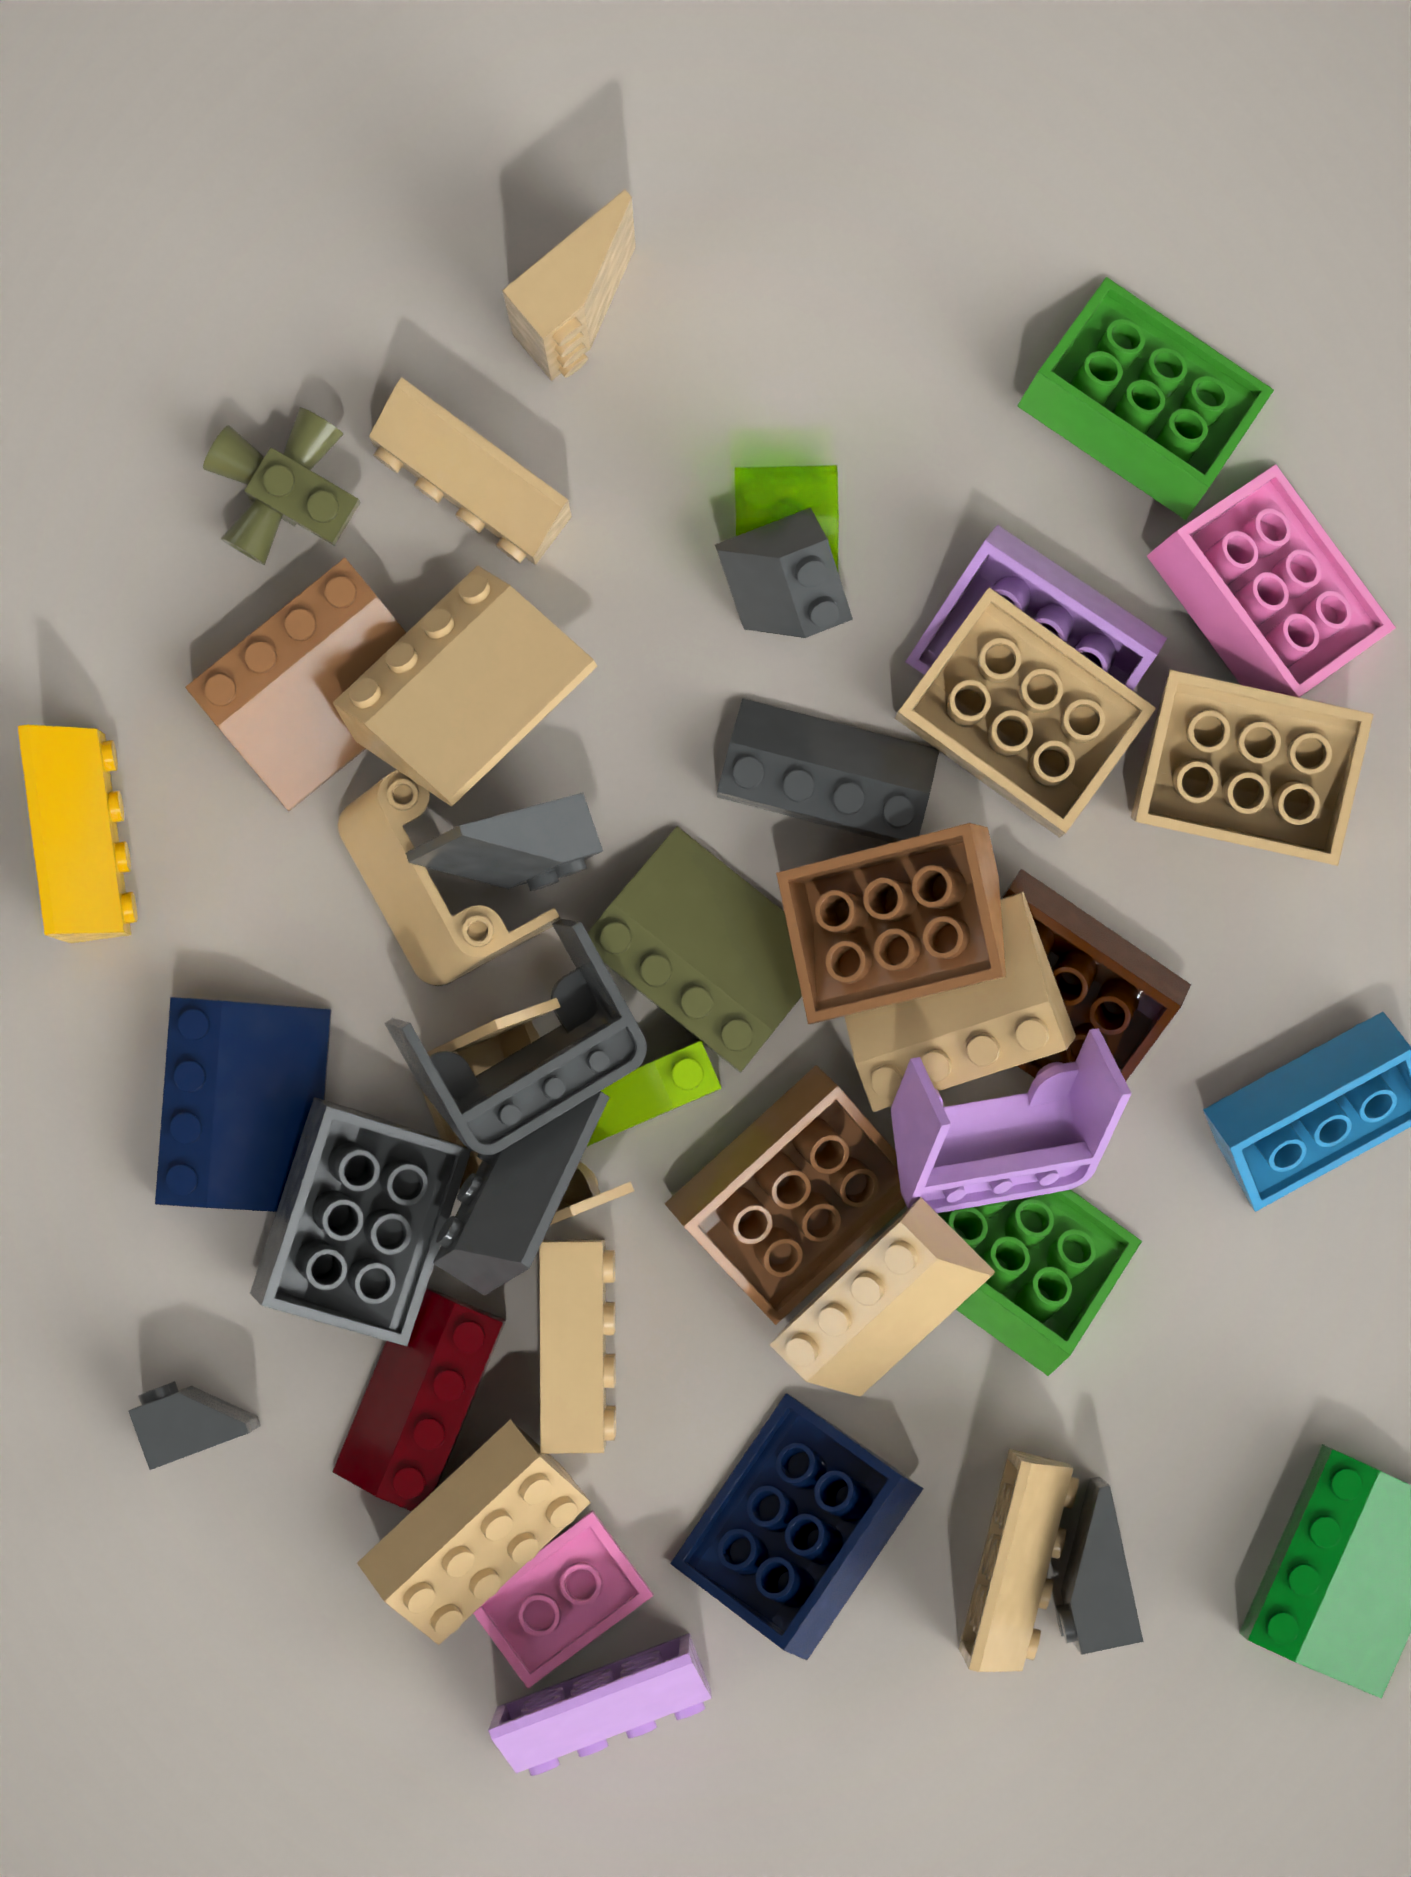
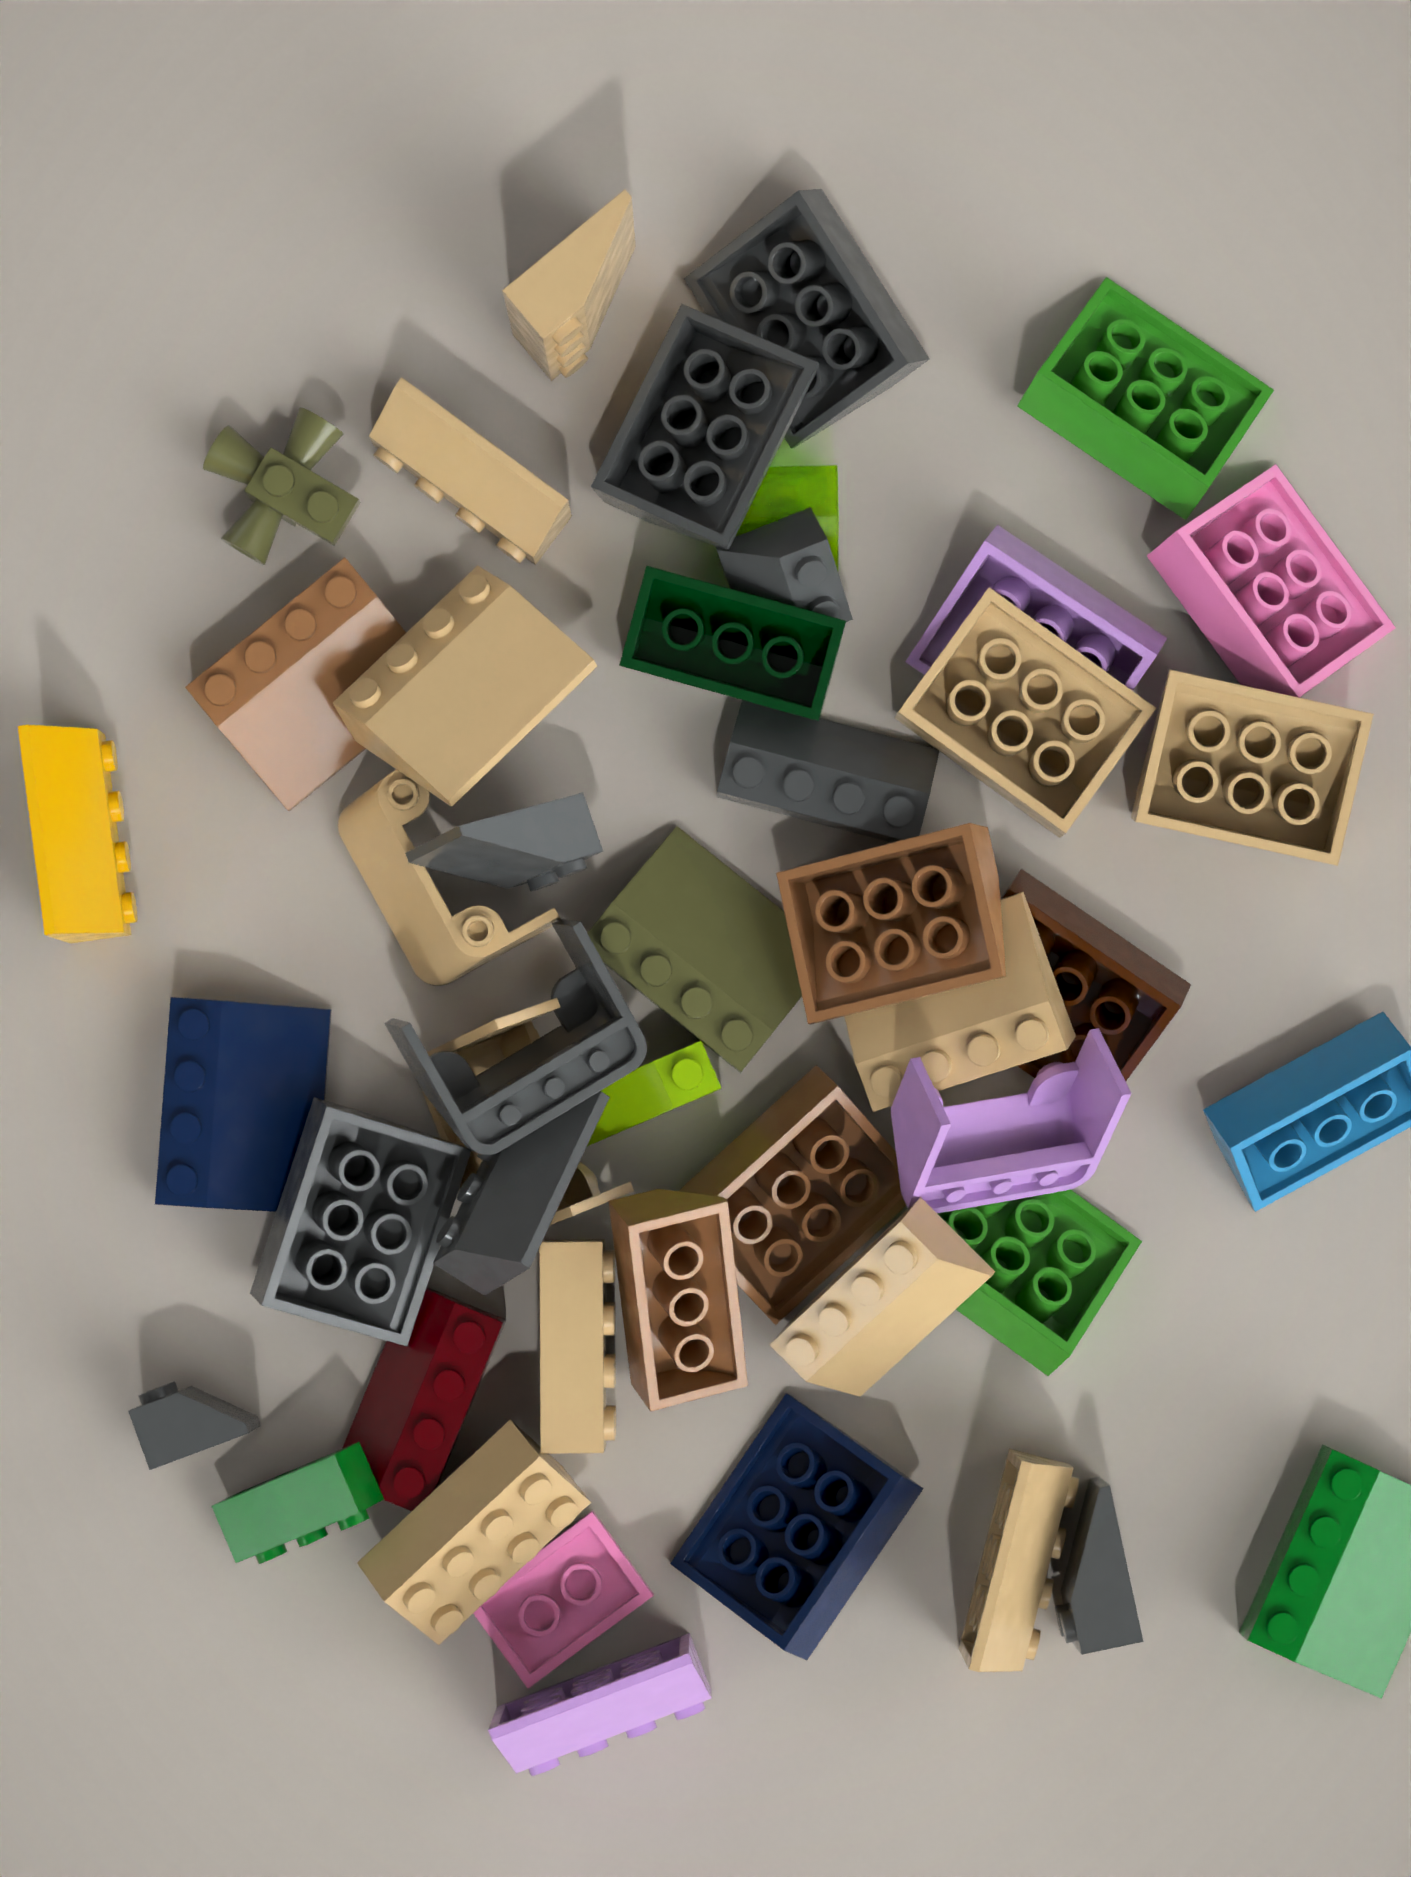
(299, 1505): none -> green brick
(678, 1296): none -> medium nougat slope
(704, 428): none -> dark grey slope
(732, 643): none -> dark green slope
(814, 293): none -> dark grey slope

